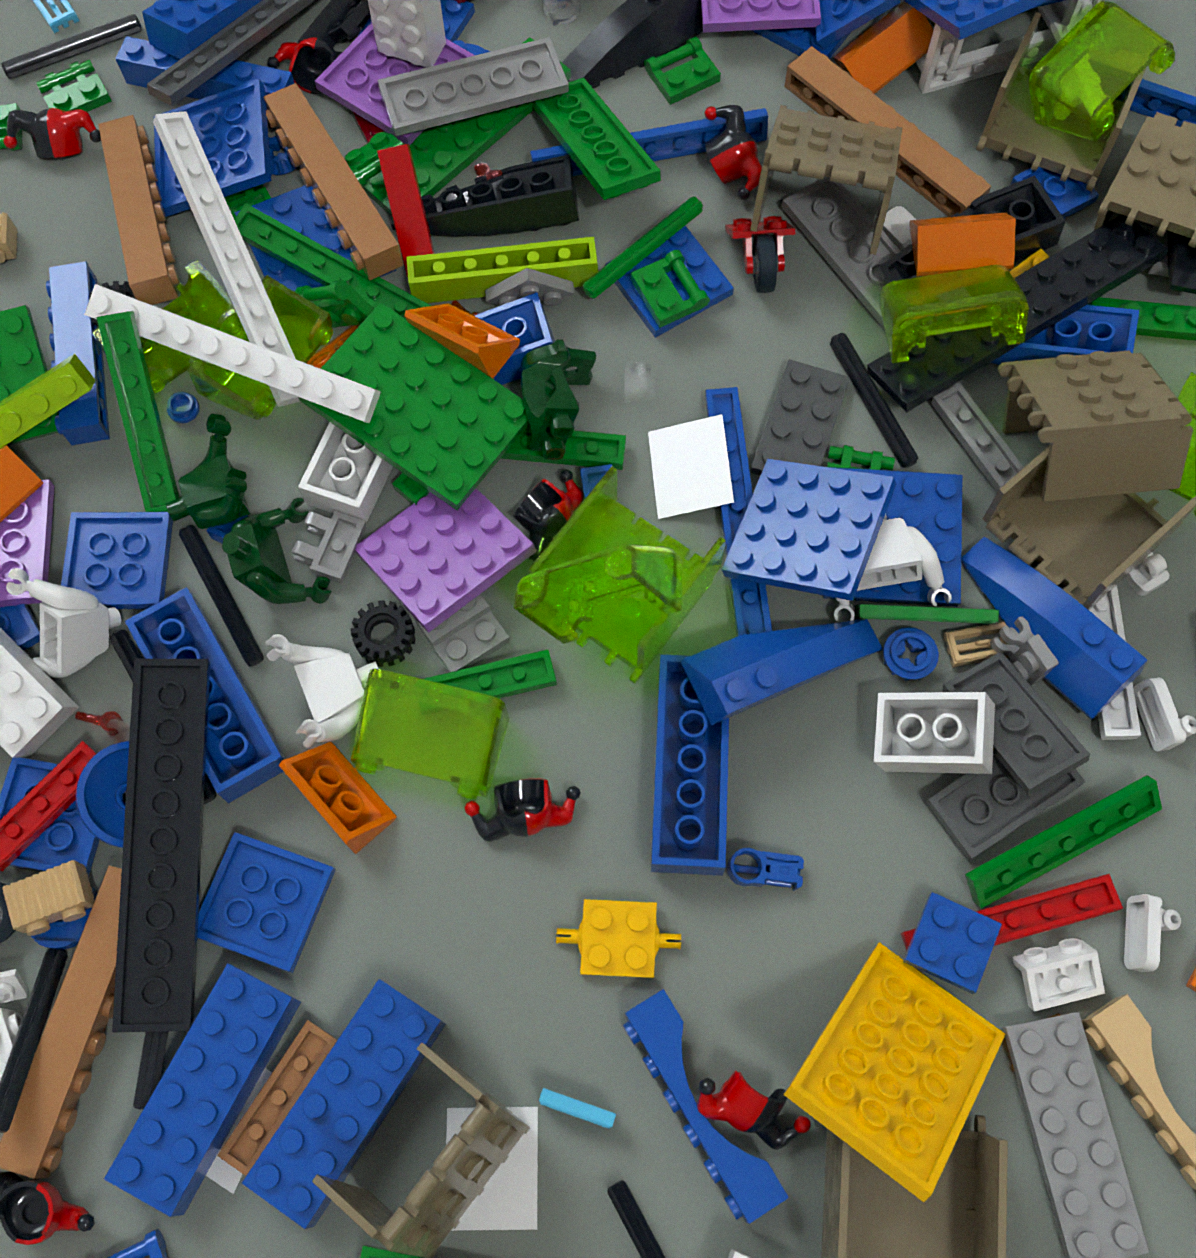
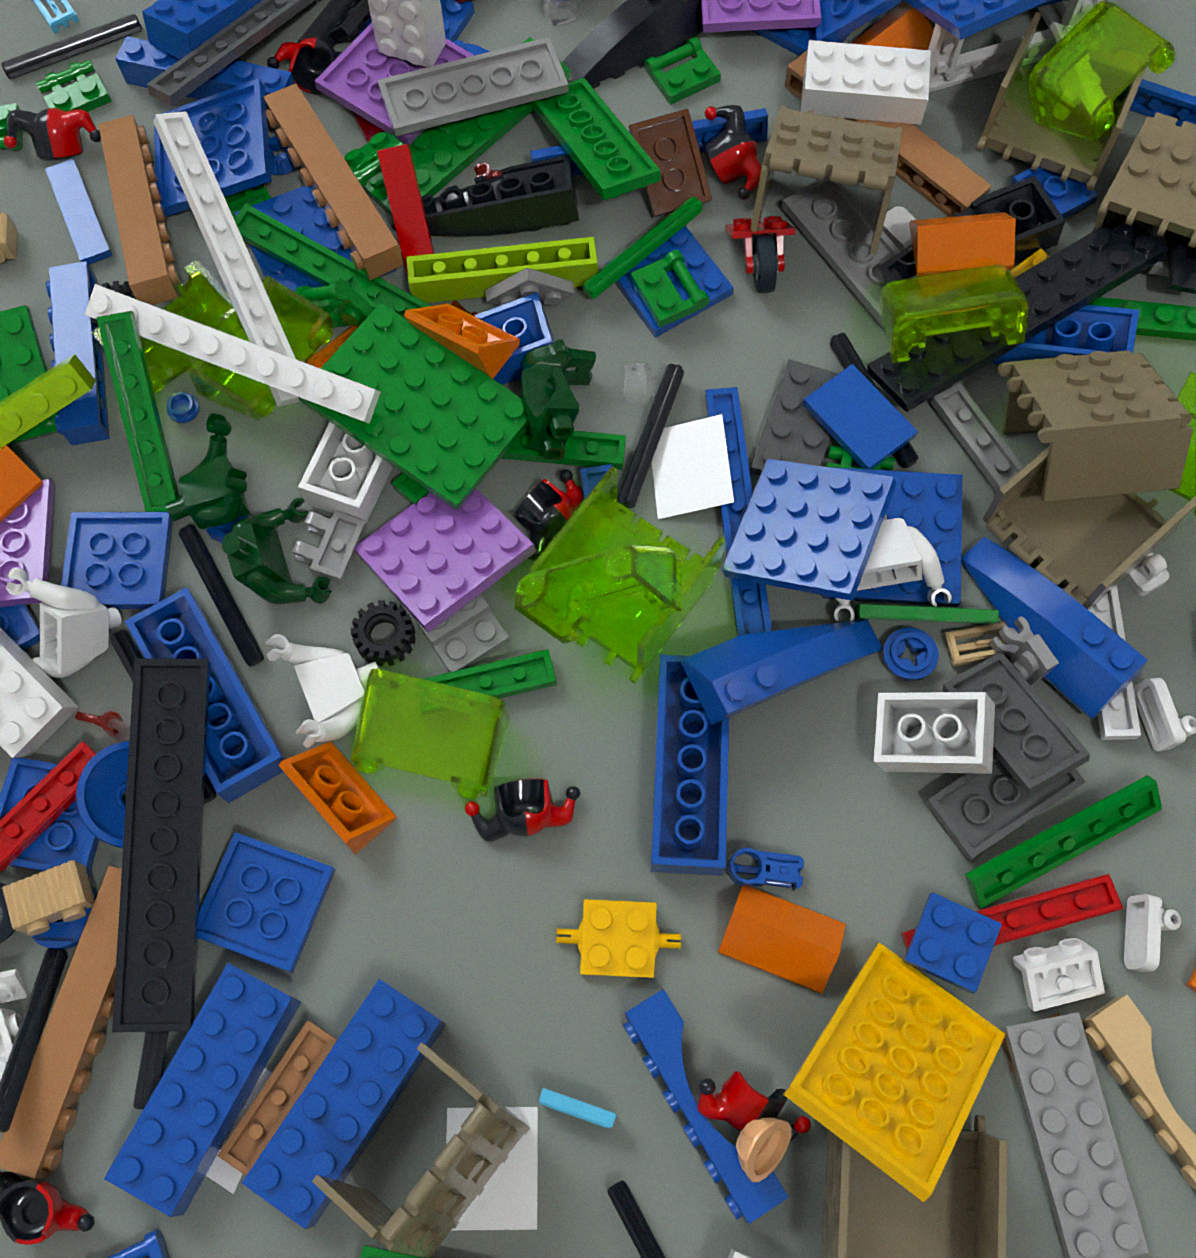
(78, 212): none -> tile
(650, 436): none -> black axle
(675, 151): none -> reddish brown plate
(762, 1146): none -> light nougat piece
(783, 939): none -> orange slope
(859, 418): none -> blue tile
(866, 82): none -> white brick

